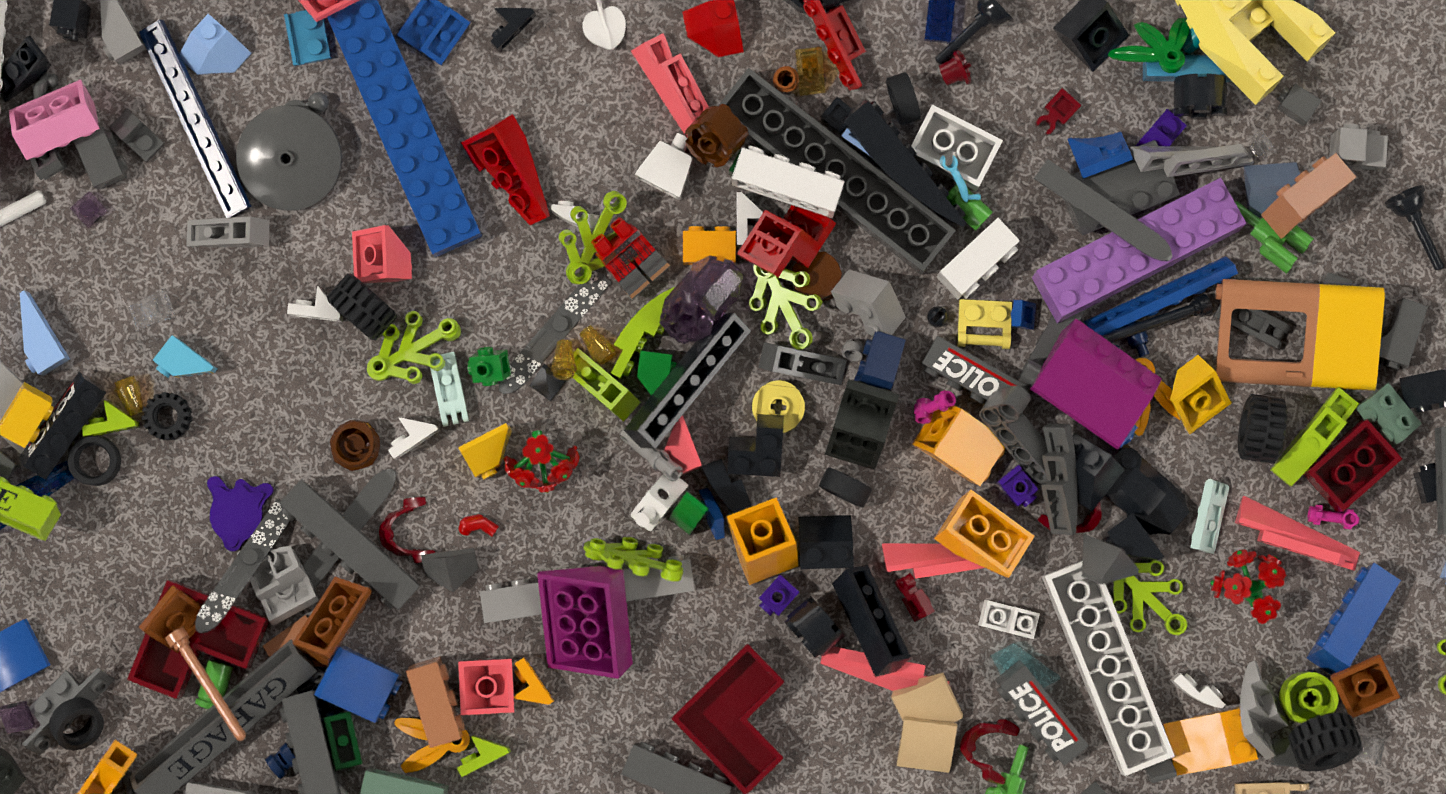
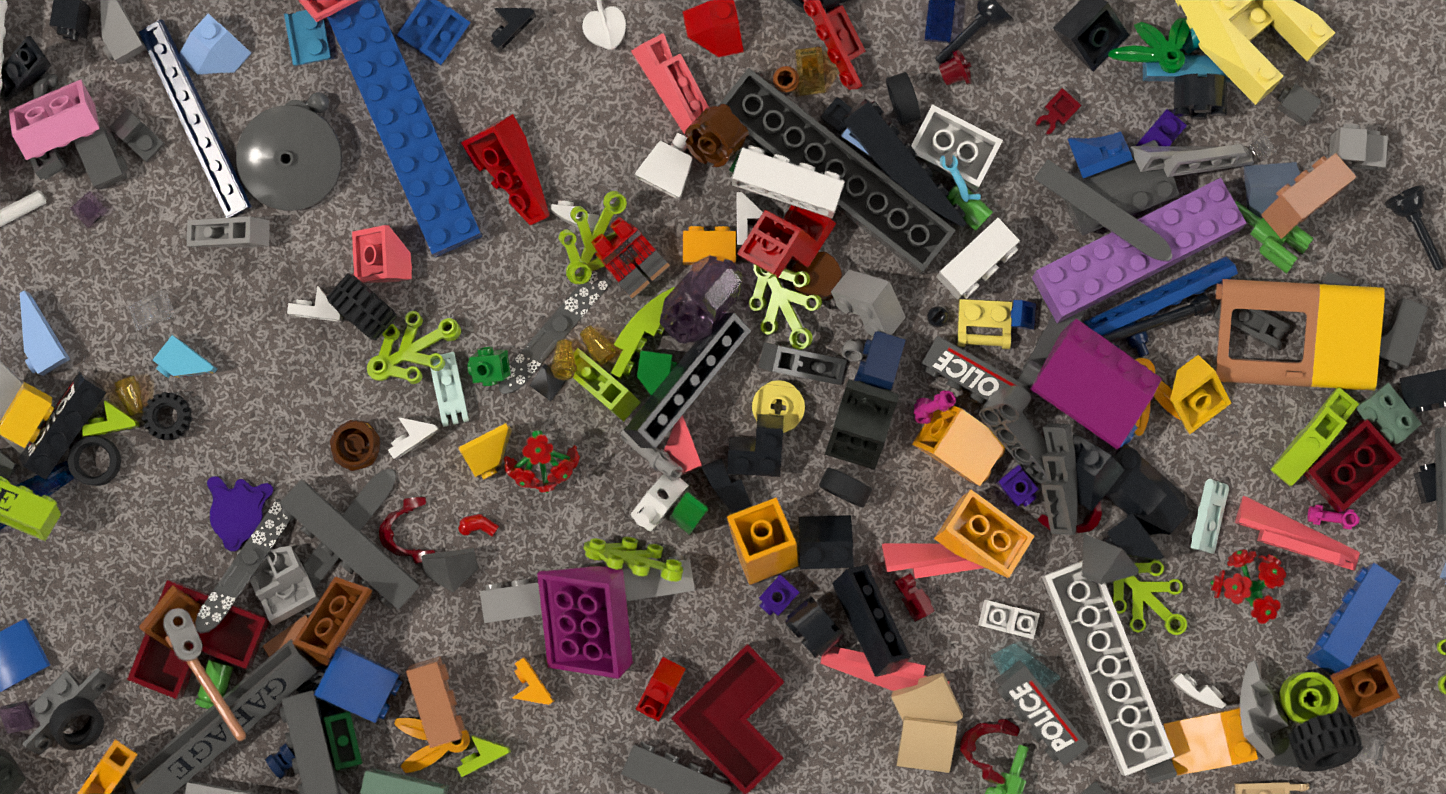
(182, 634): none -> light grey plate
(486, 686): coral slope -> none
(660, 689): none -> red slope
(714, 516): blue tile -> none
(1262, 428): black tyre -> none

